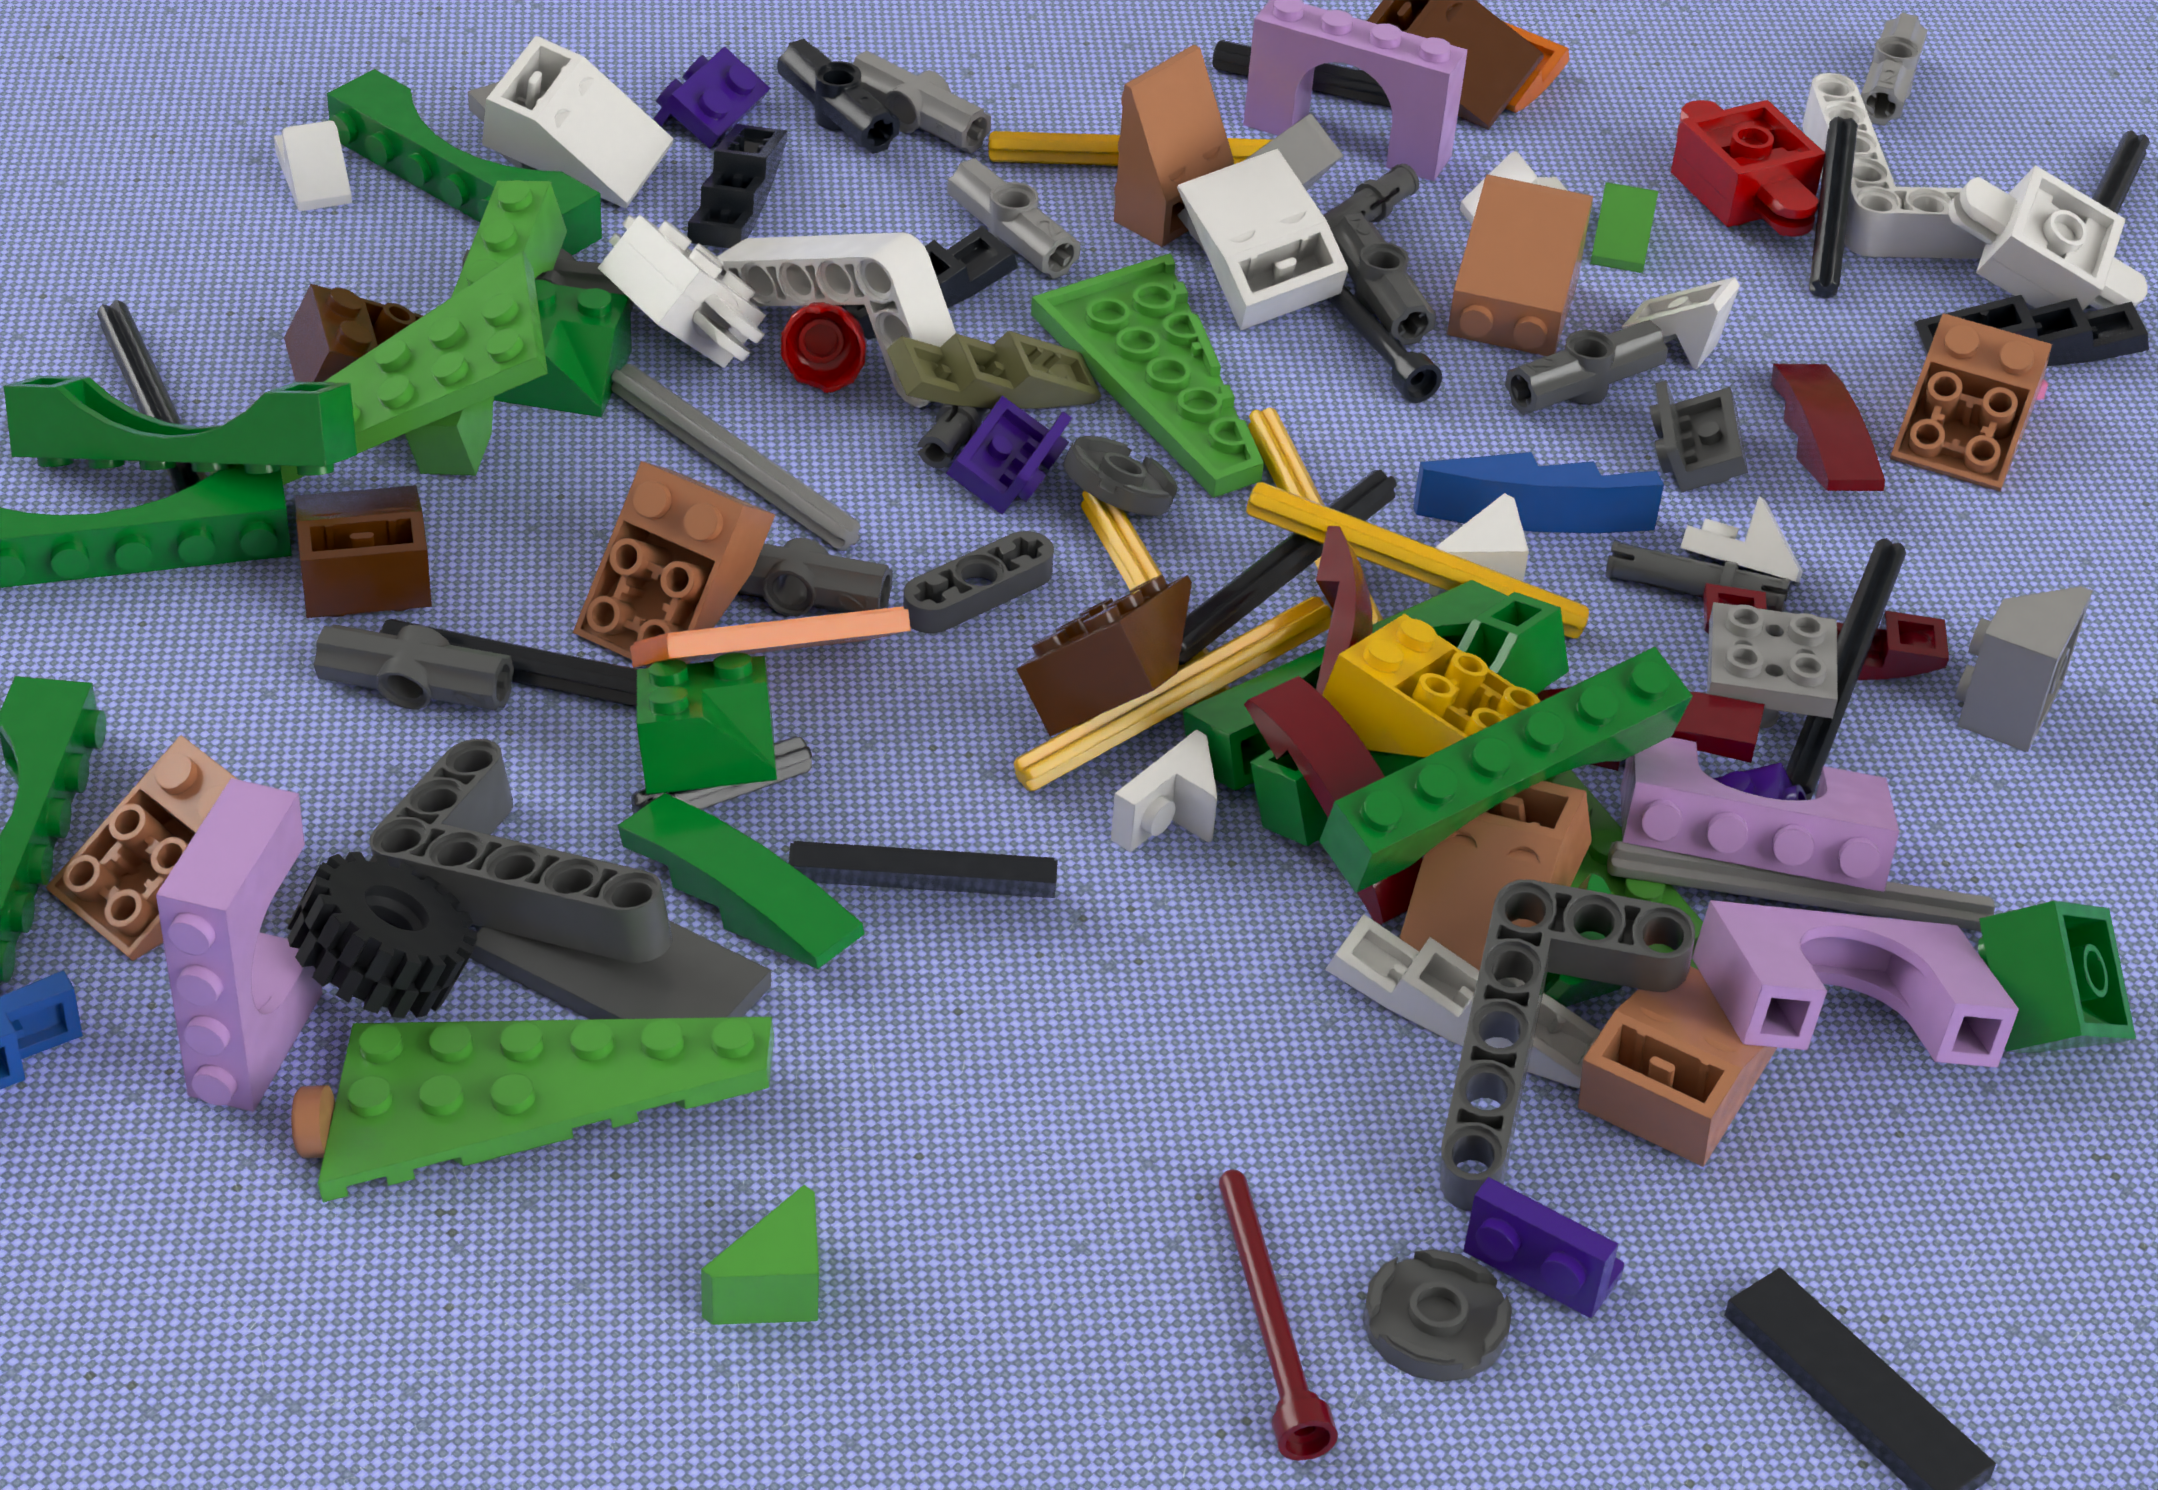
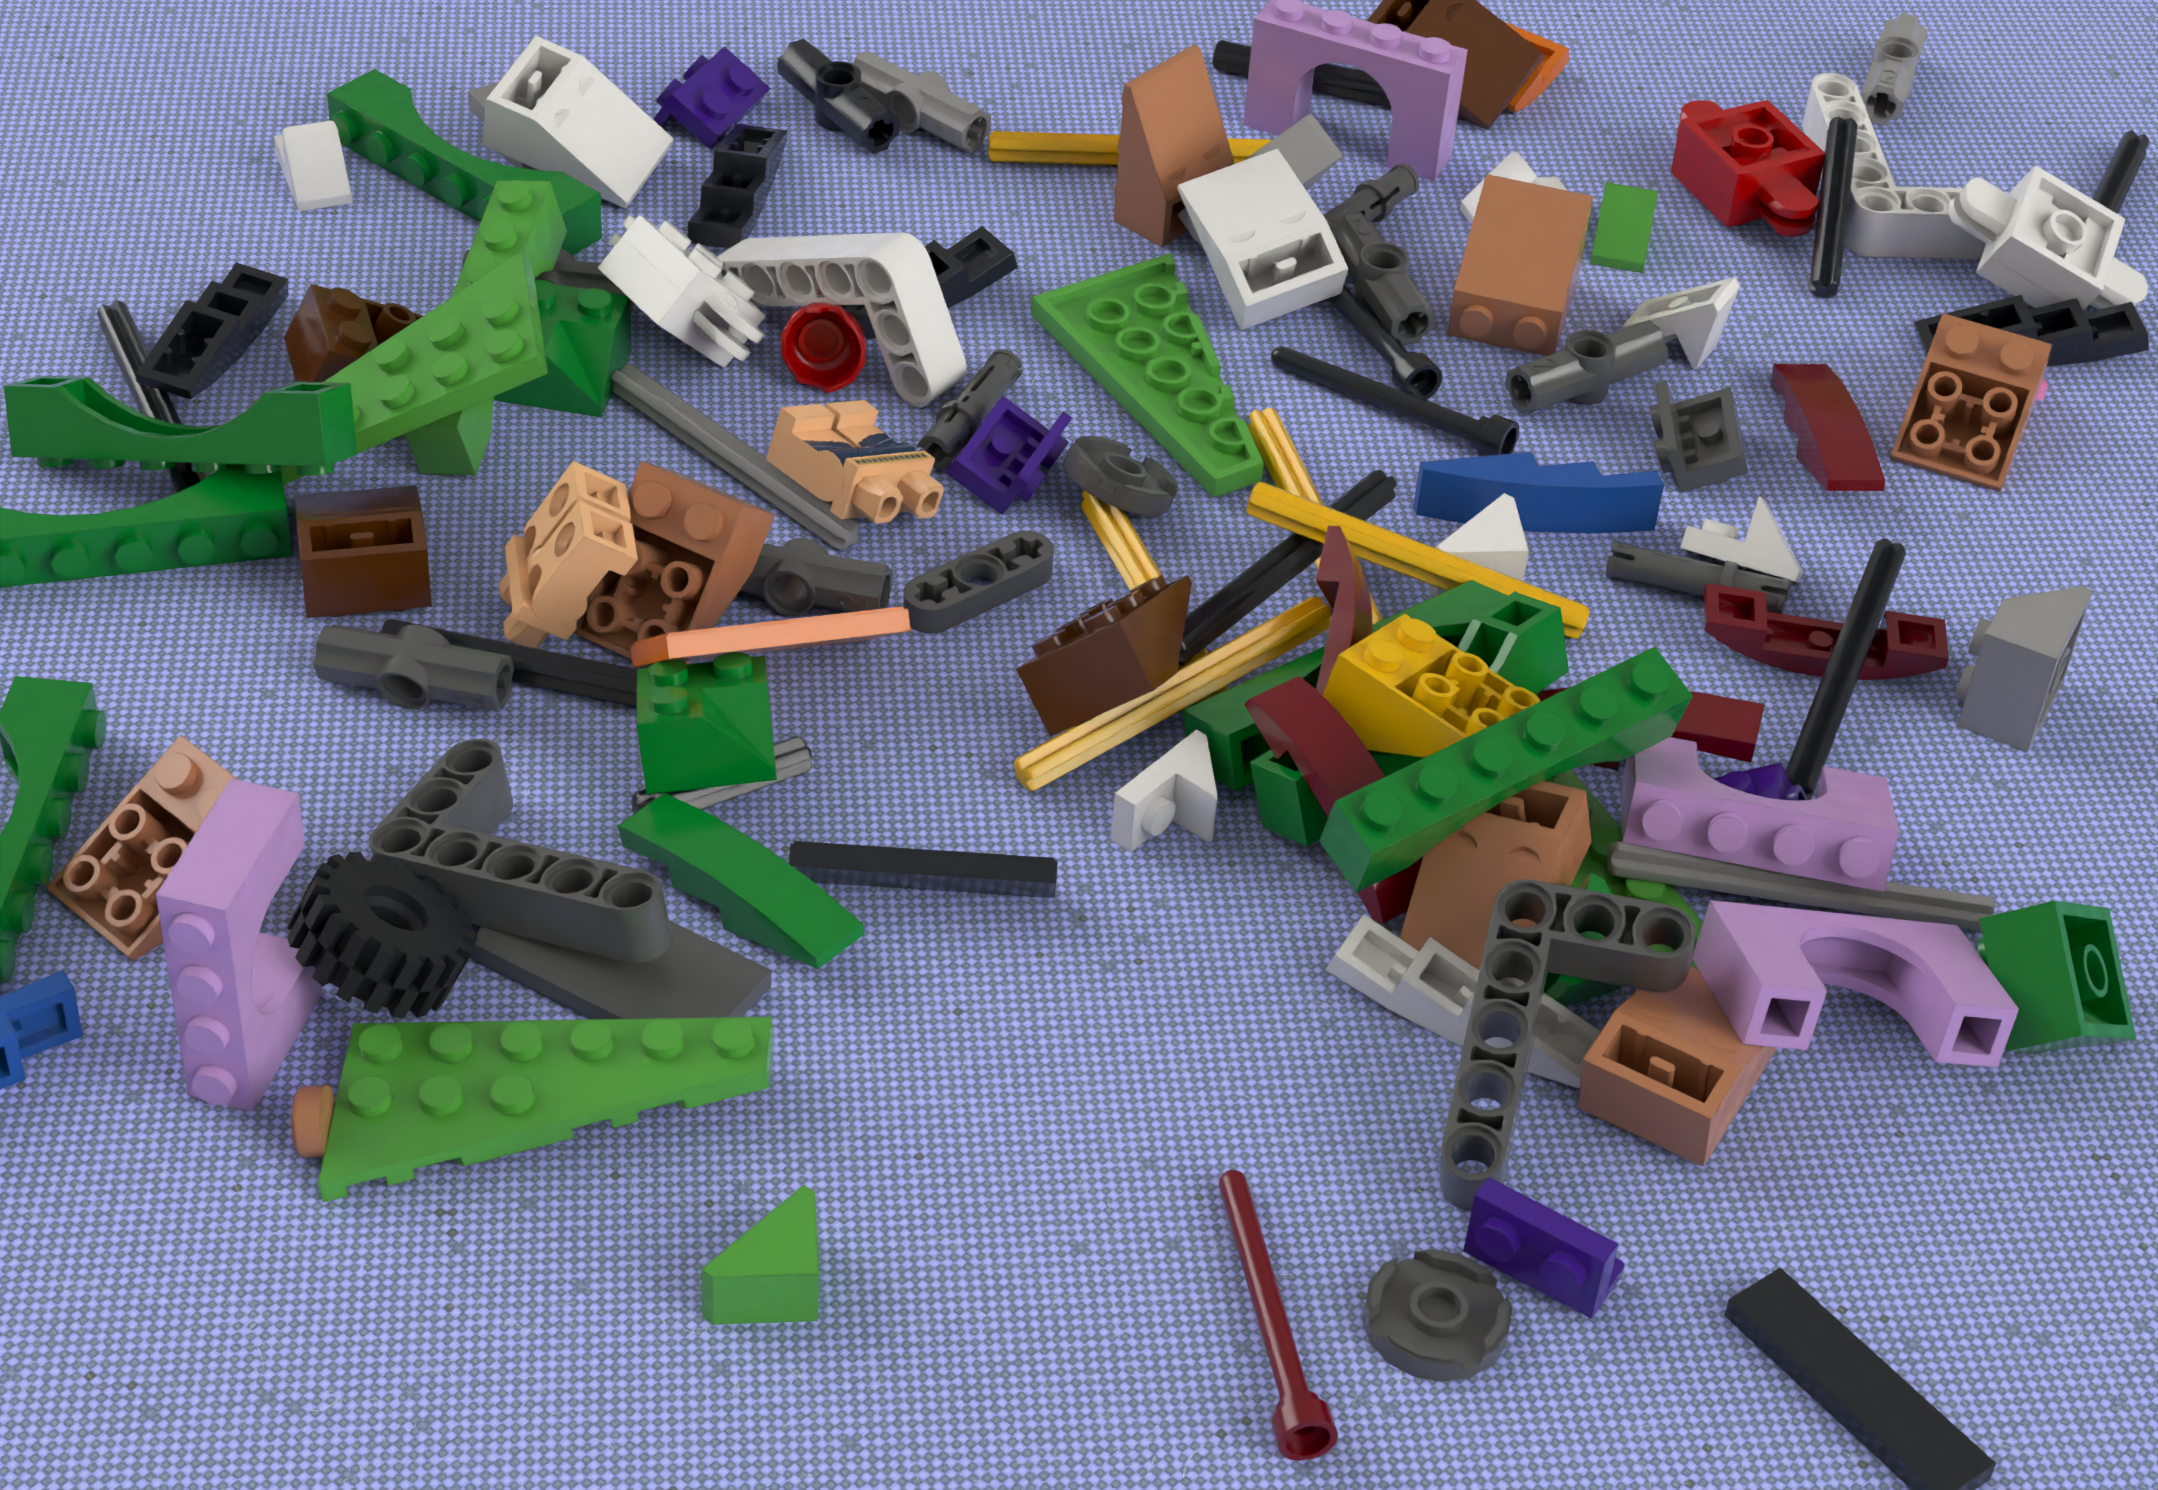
(213, 332): none -> black slope
(565, 554): none -> light nougat hips
(853, 463): none -> light nougat hips
(979, 373): olive slope -> none
(1014, 217): light grey piece -> none
(1486, 435): none -> black piece
(1773, 660): light grey plate -> none

